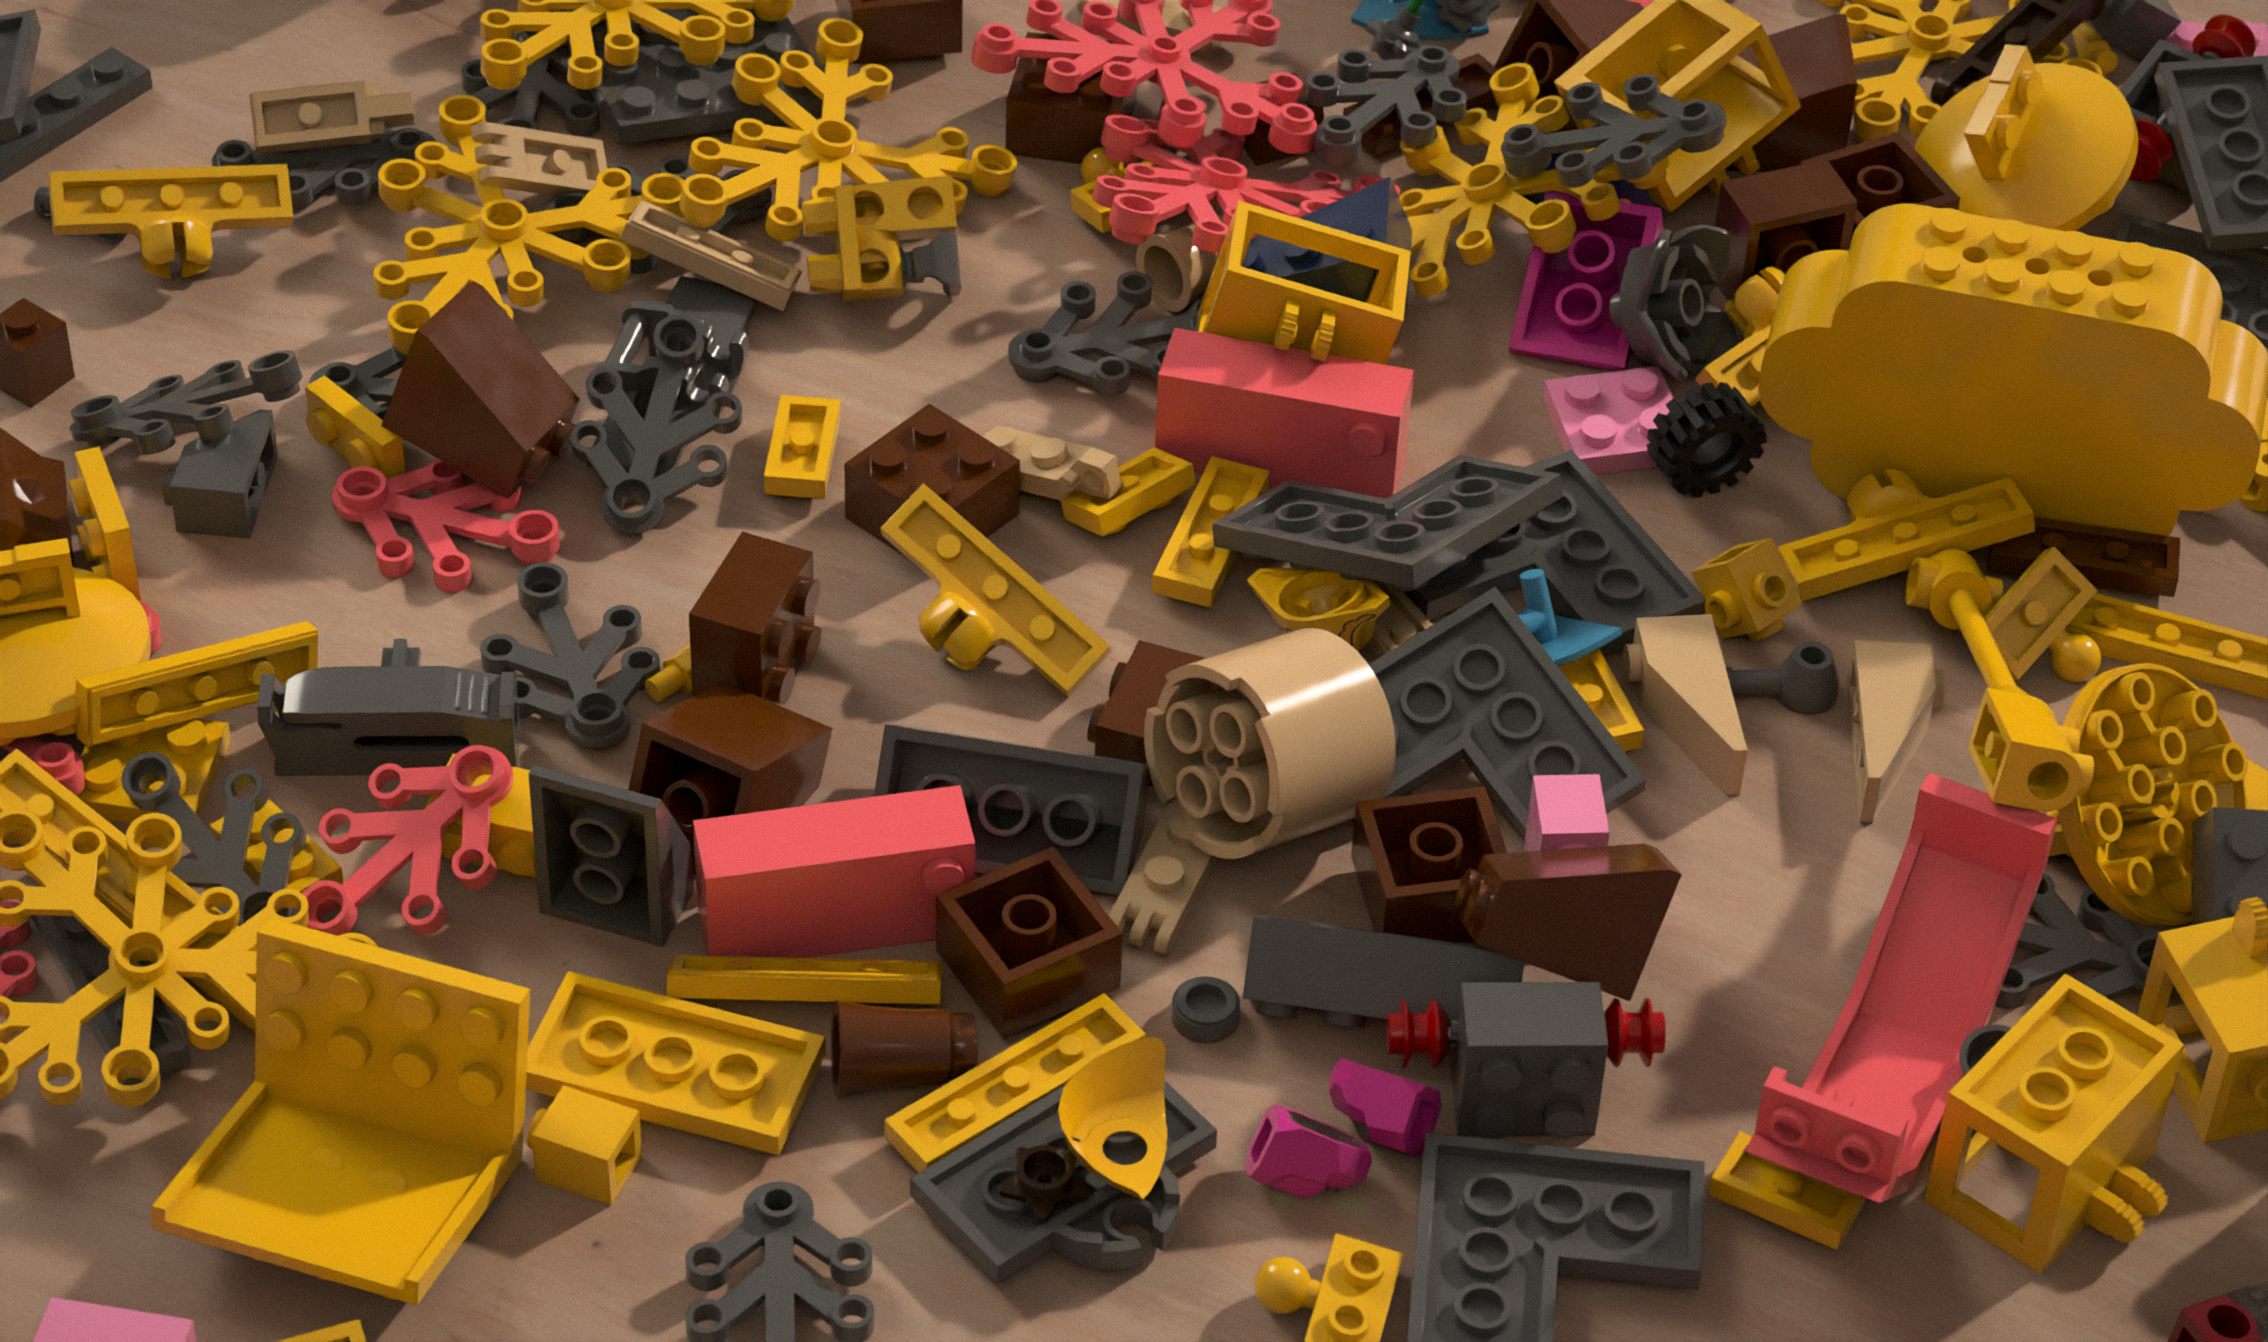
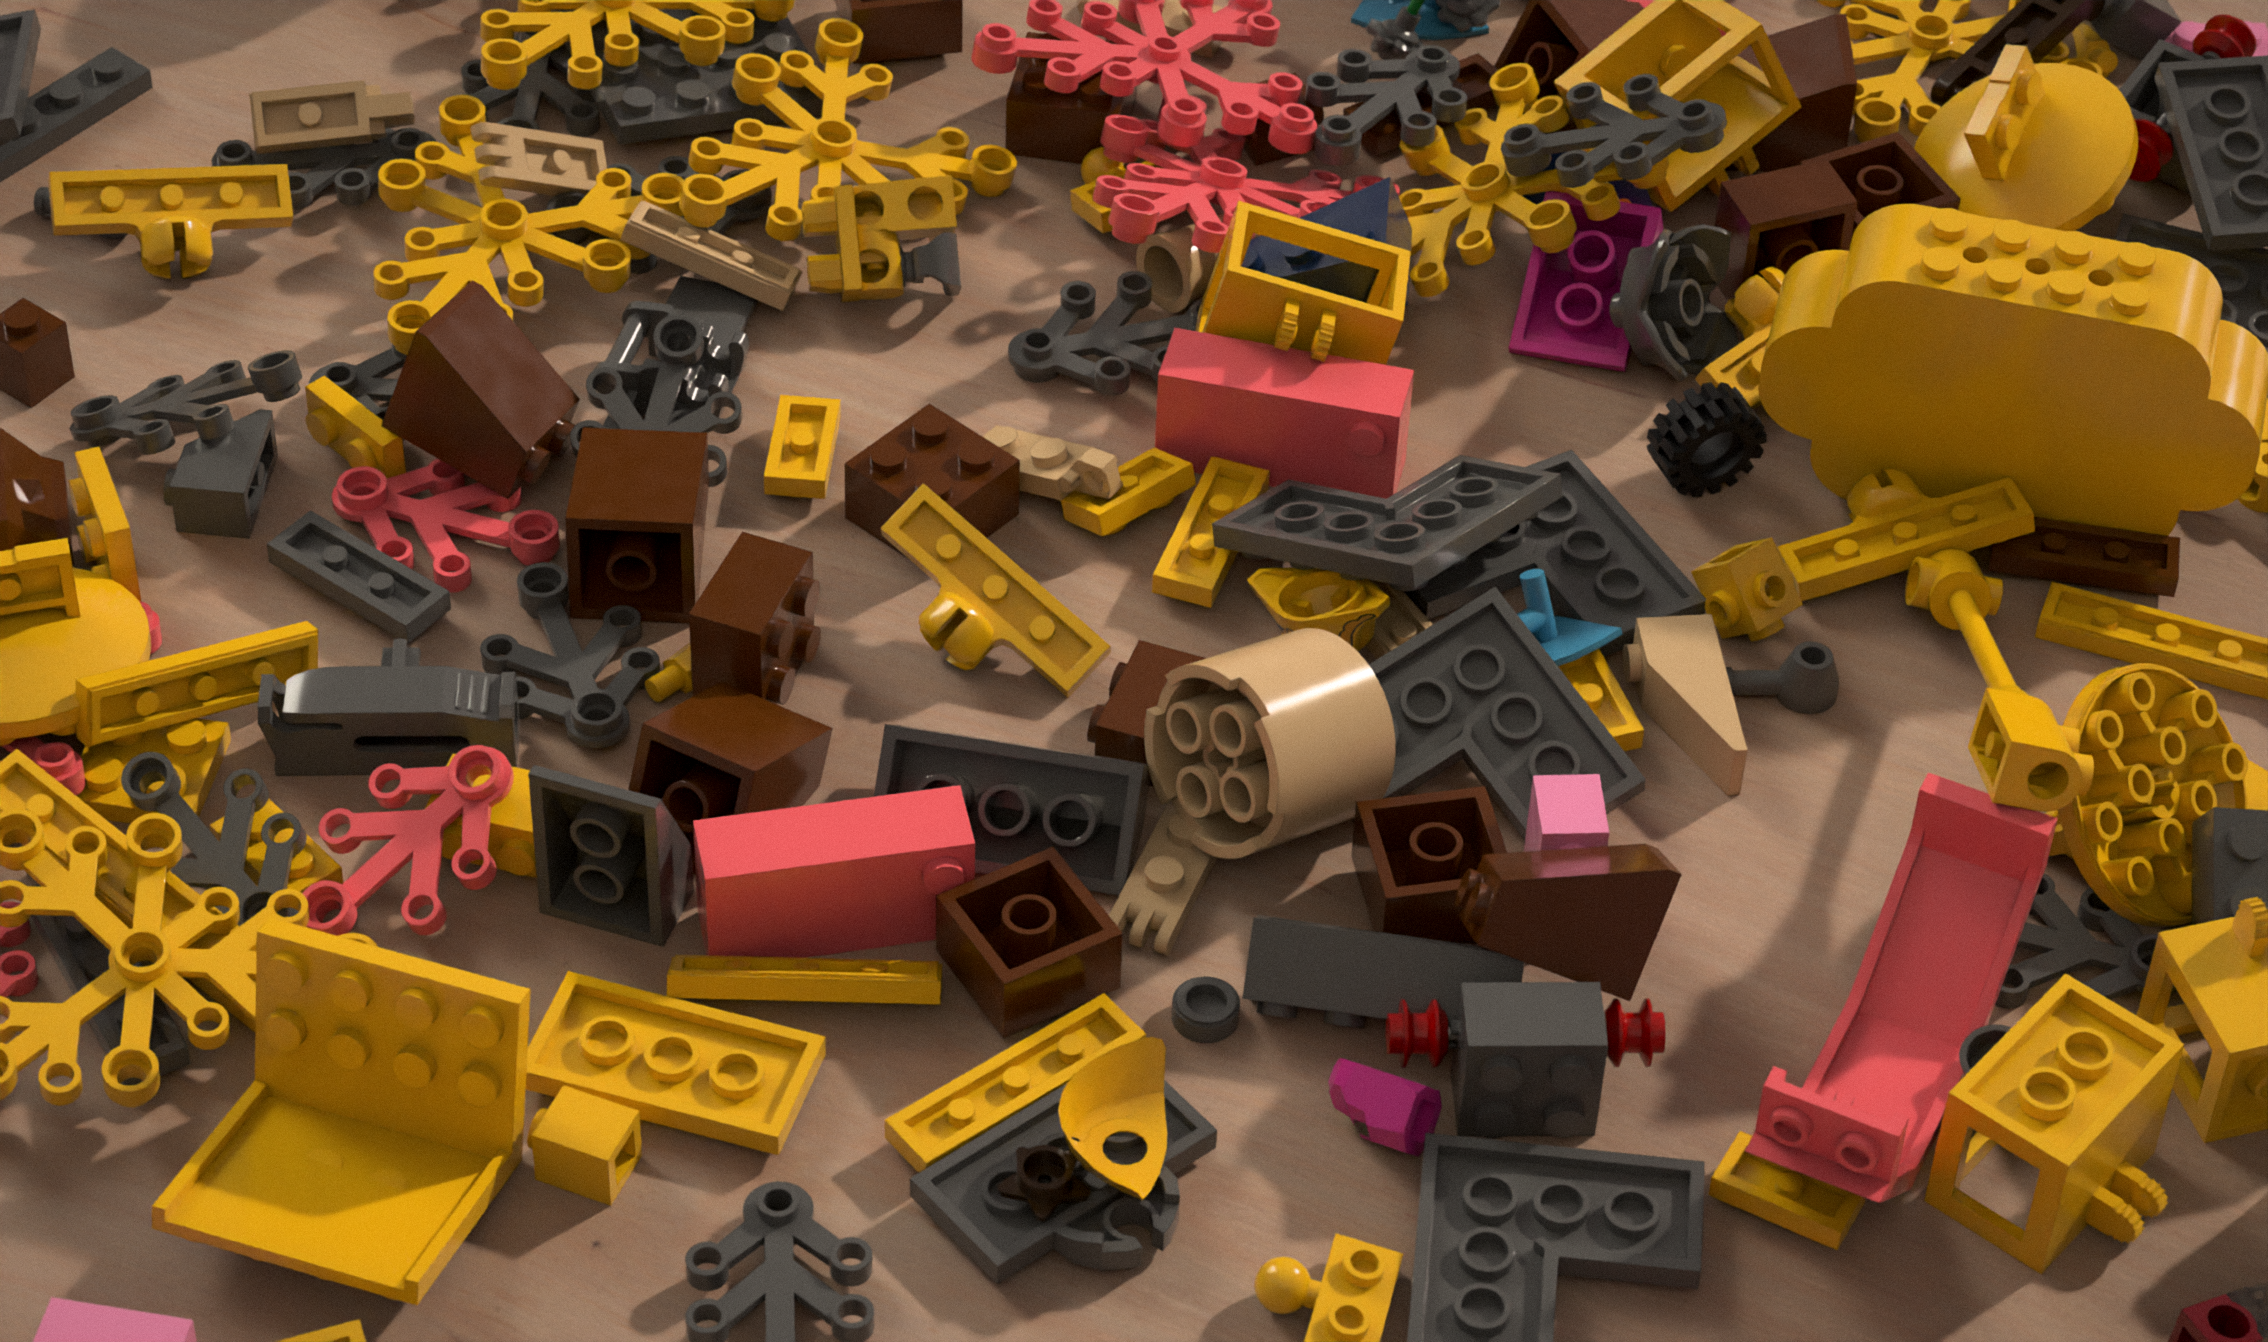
(359, 576): none -> dark grey plate
(637, 523): none -> reddish brown slope
(898, 1047): reddish brown plant -> none
(1305, 1154): dark pink rock -> none
(1608, 416): bright pink plate -> none
(1889, 714): tan slope -> none
(2035, 615): yellow plate -> none

